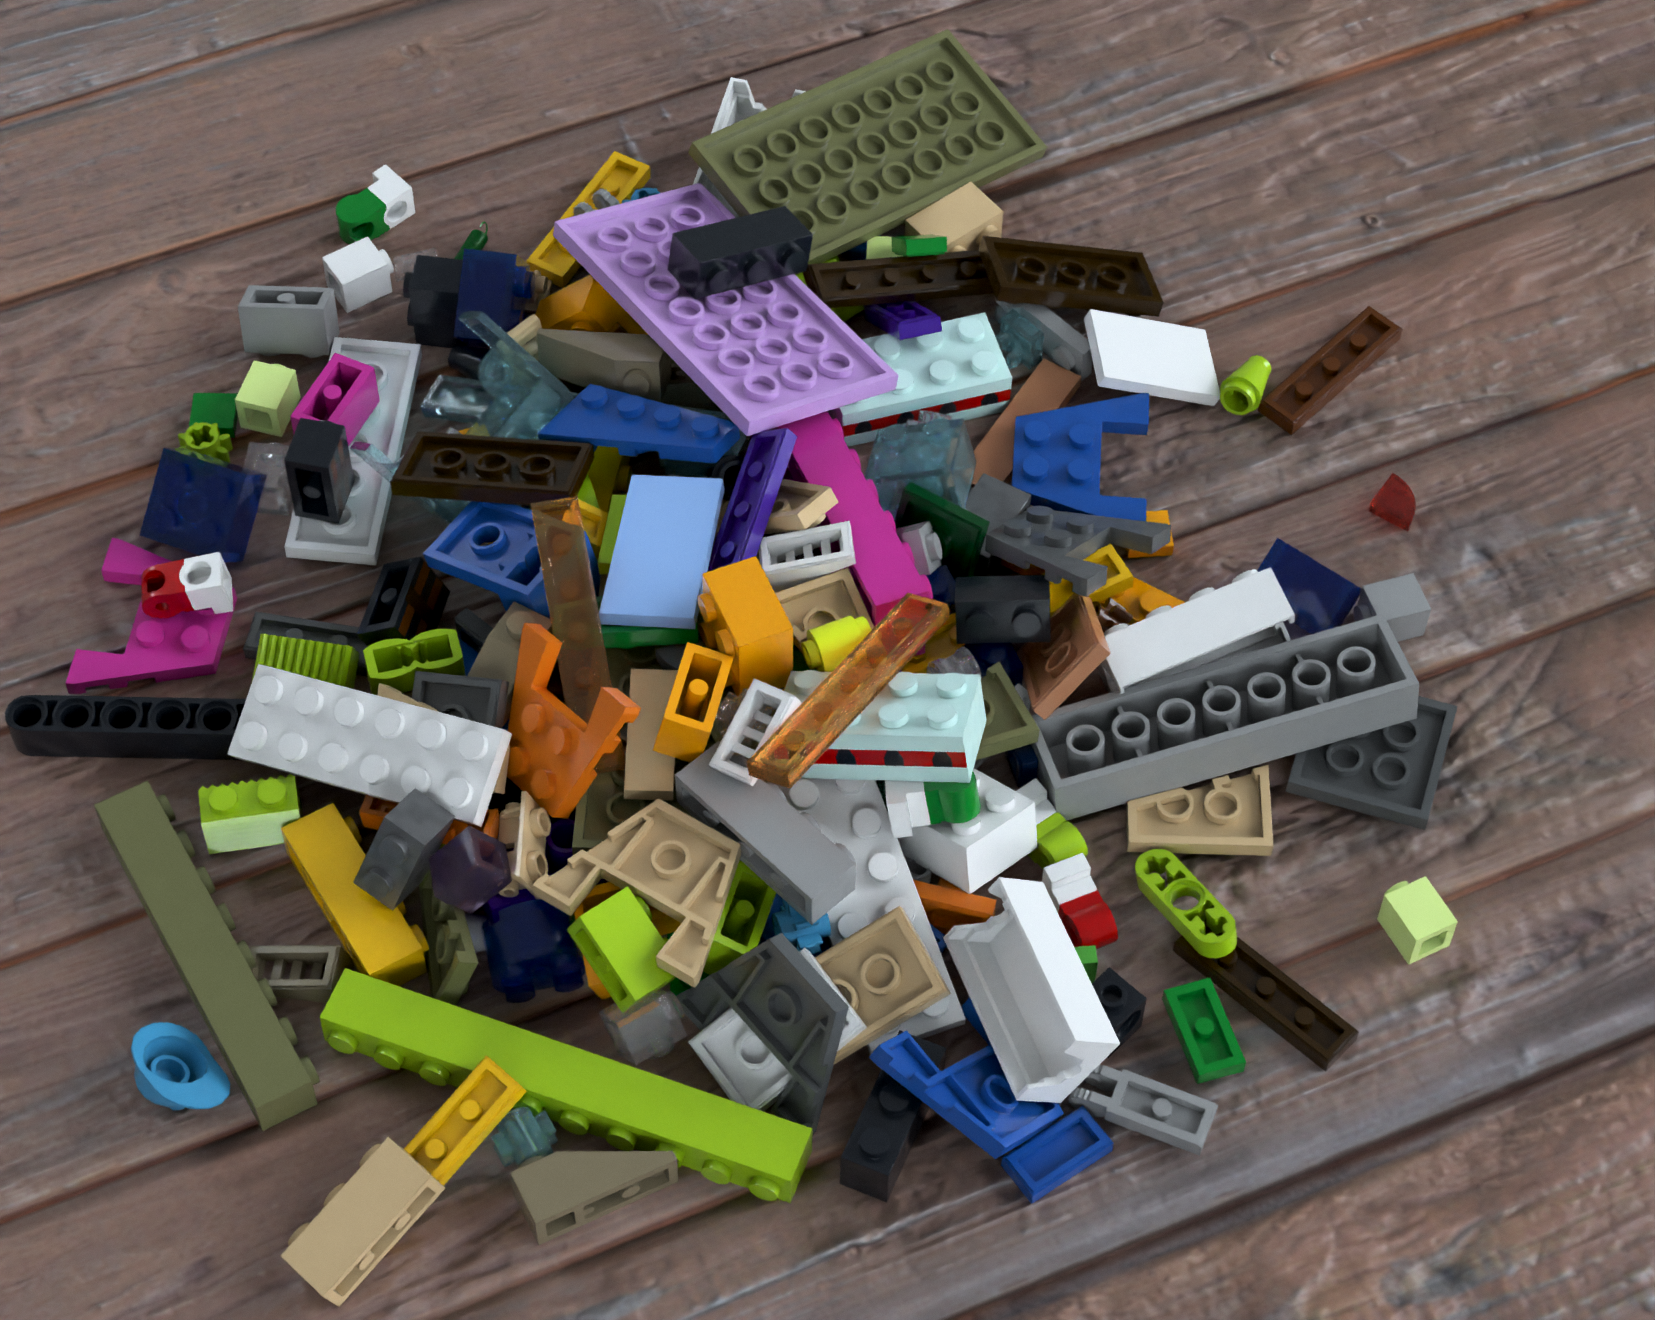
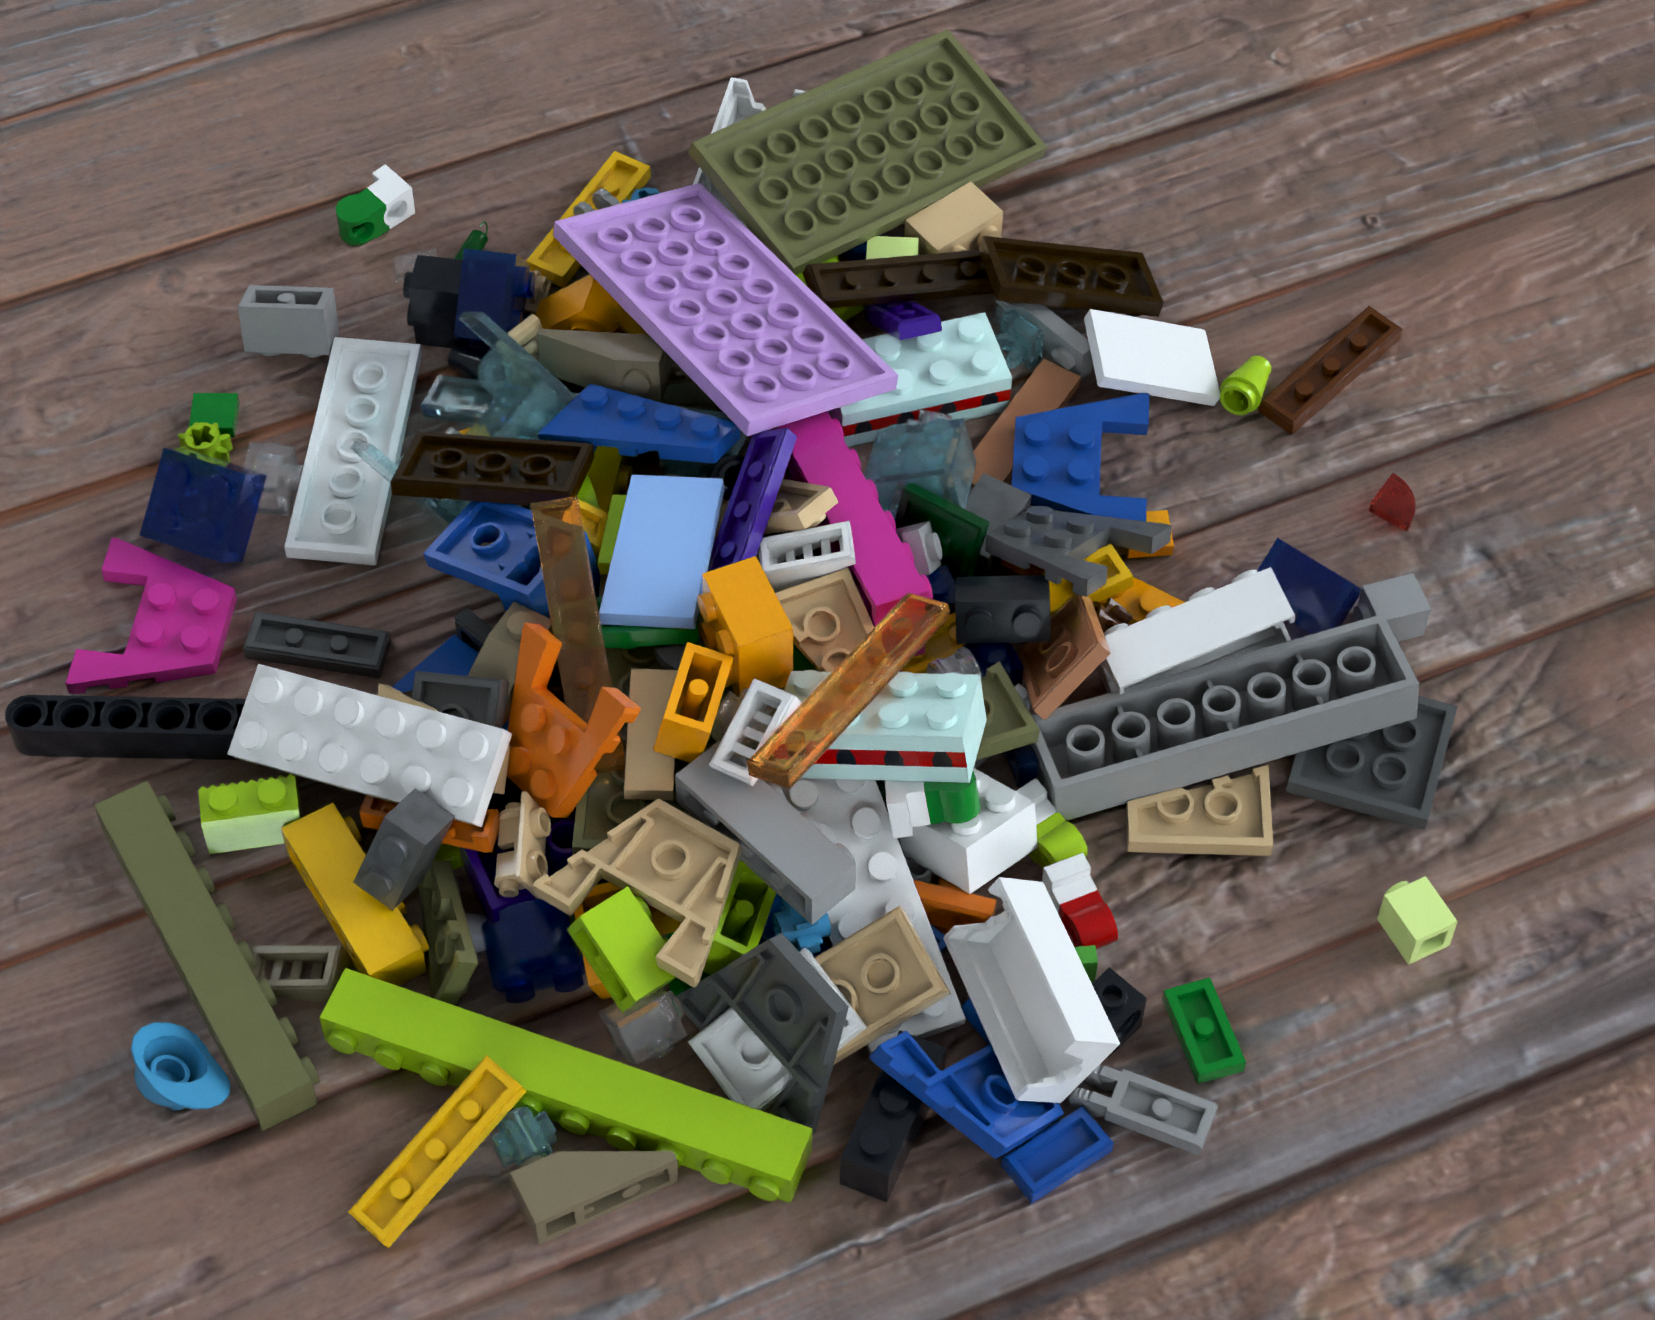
(187, 586): leg -> none
(267, 398): yellowish green brick -> none
(309, 658): lime brick -> none
(319, 470): black brick -> none
(341, 394): dark pink brick -> none
(358, 274): white brick -> none
(361, 1221): tan brick -> none
(396, 660): lime brick -> none
(404, 602): black brick -> none
(470, 870): clear purple brick -> none
(739, 252): black brick -> none
(833, 642): neon yellow brick -> none
(919, 245): green tile -> none
(1186, 922): lime beam -> none
(1275, 1000): dark brown tile -> none

